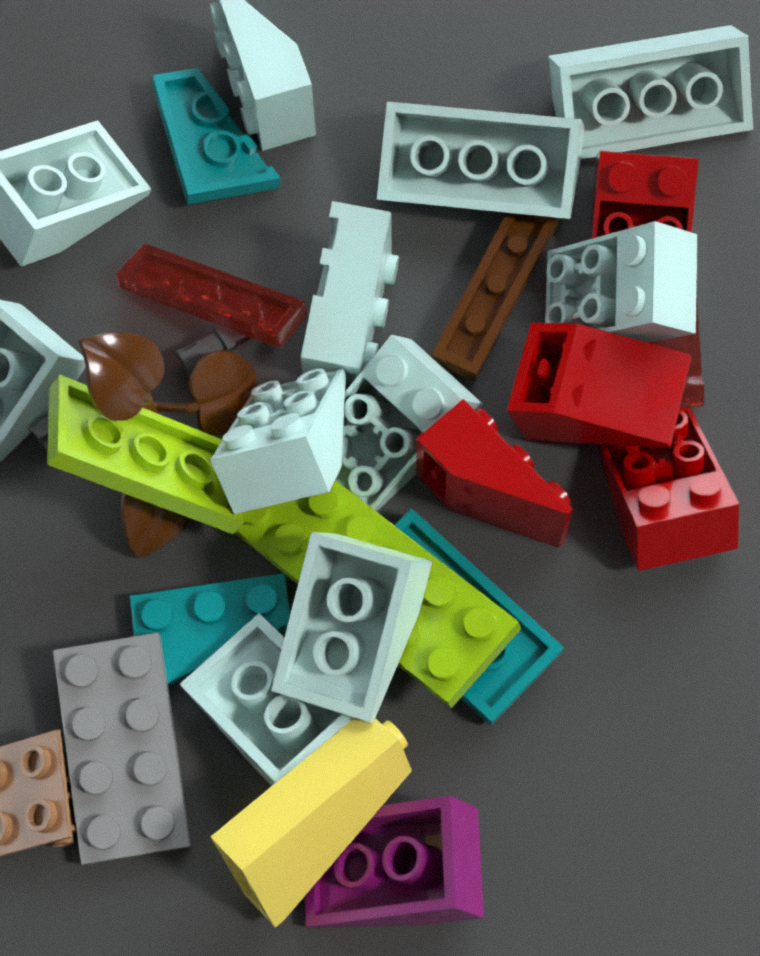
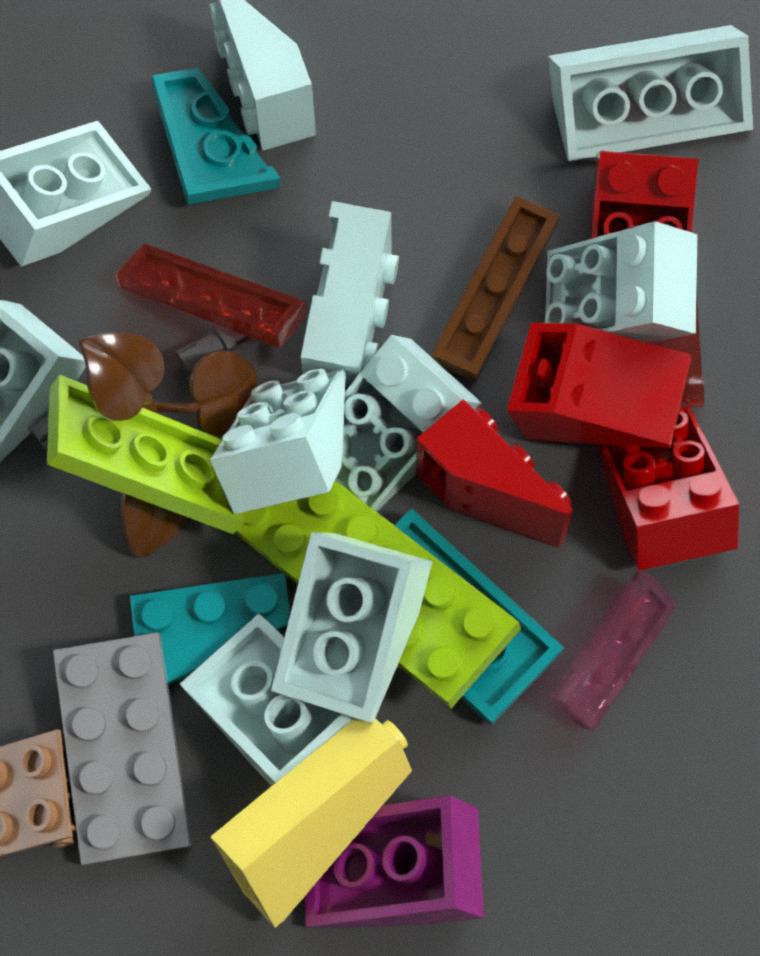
(480, 159): light aqua slope -> none
(614, 651): none -> clear pink plate

